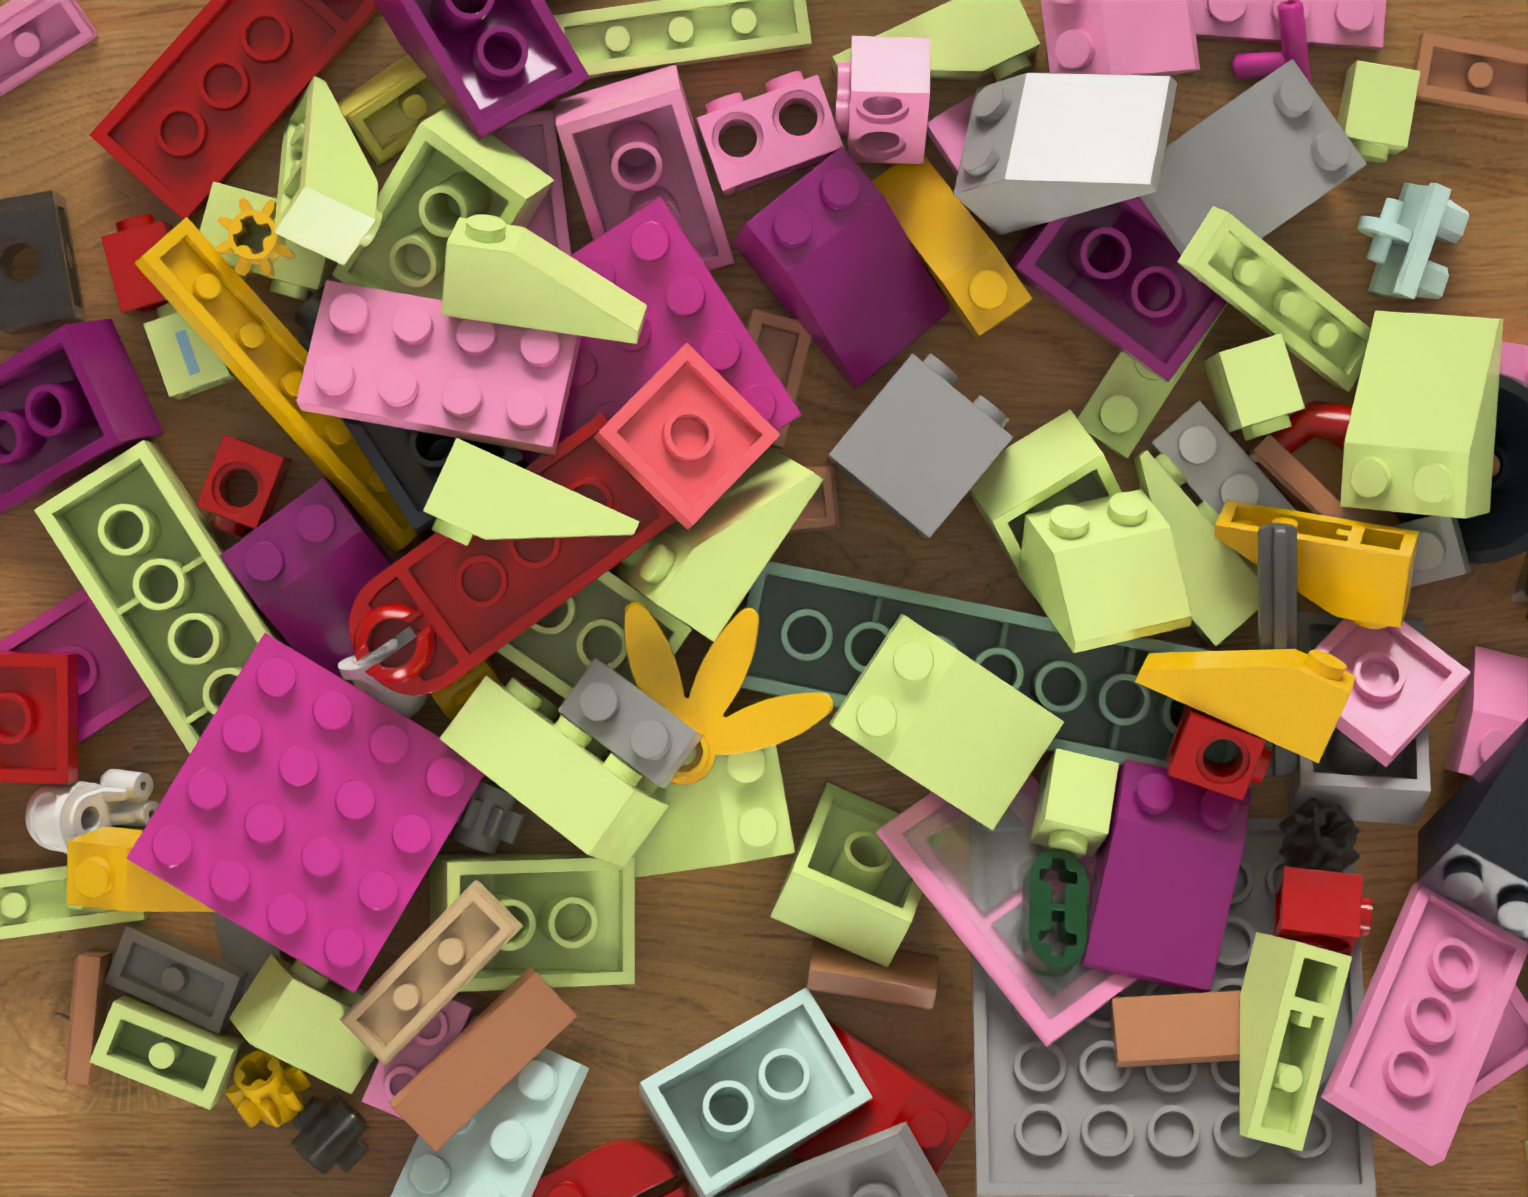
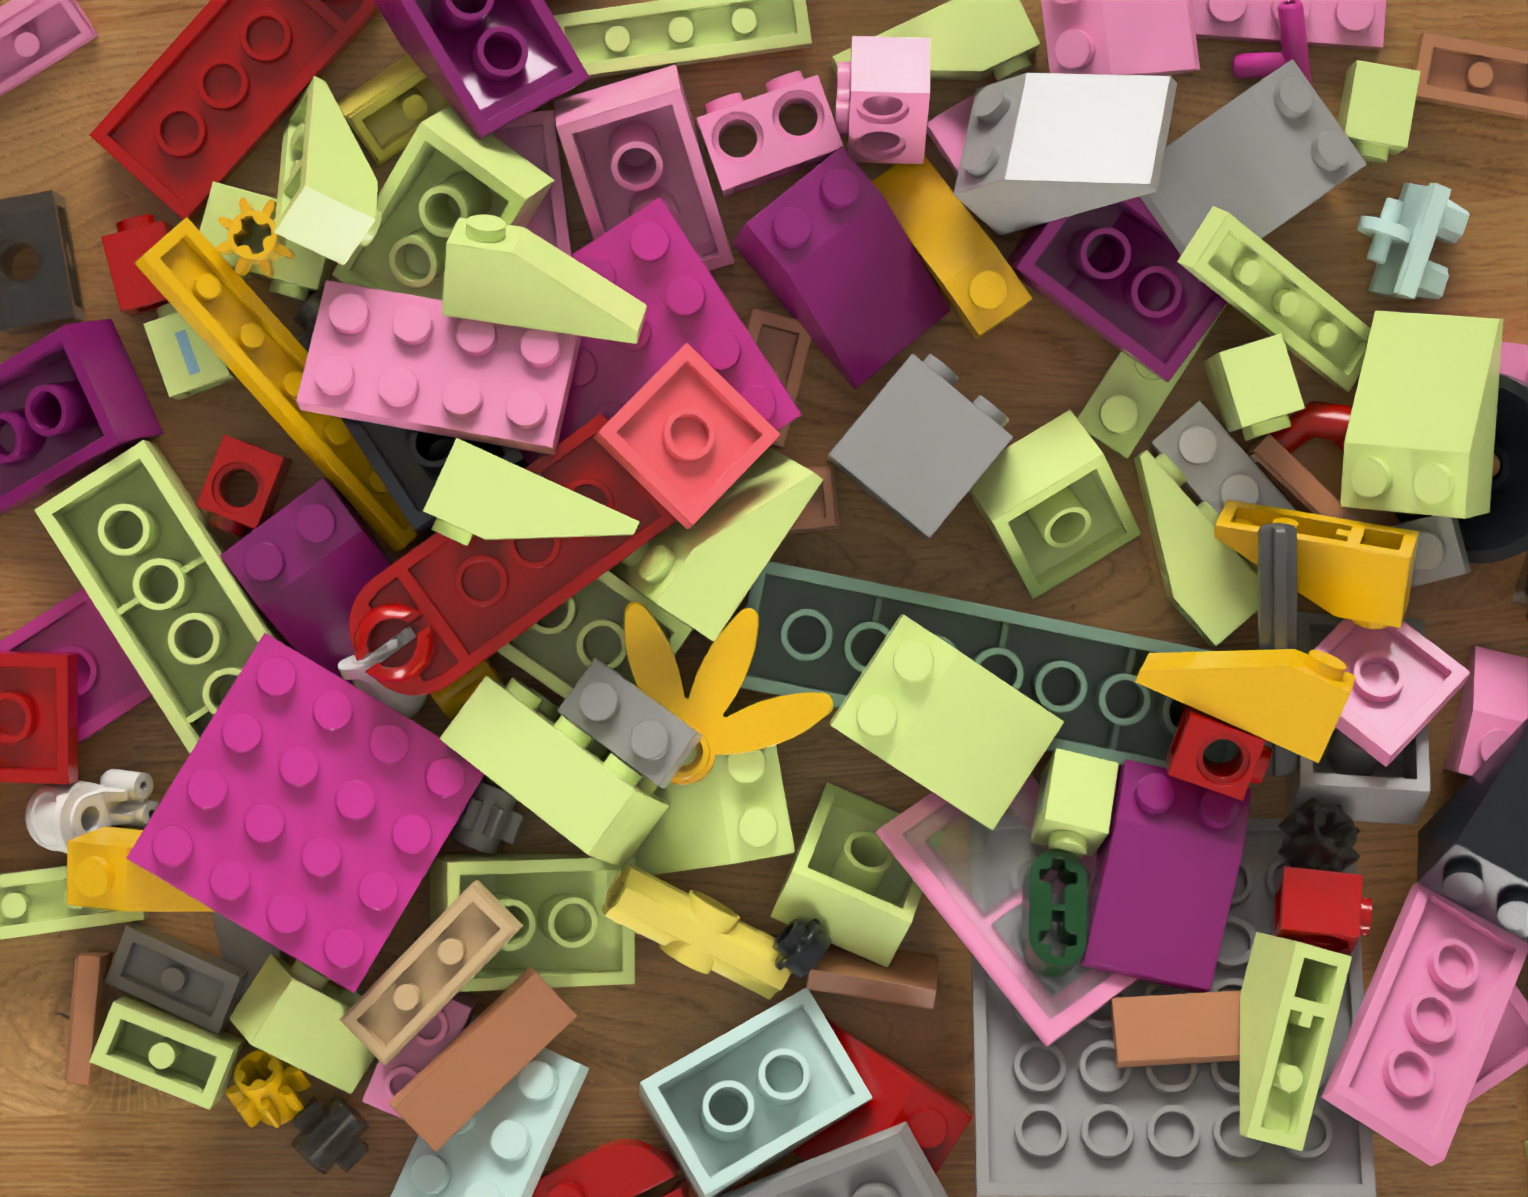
(695, 930): none -> light yellow piece
(800, 946): none -> black plate
(1105, 570): yellowish green slope -> none

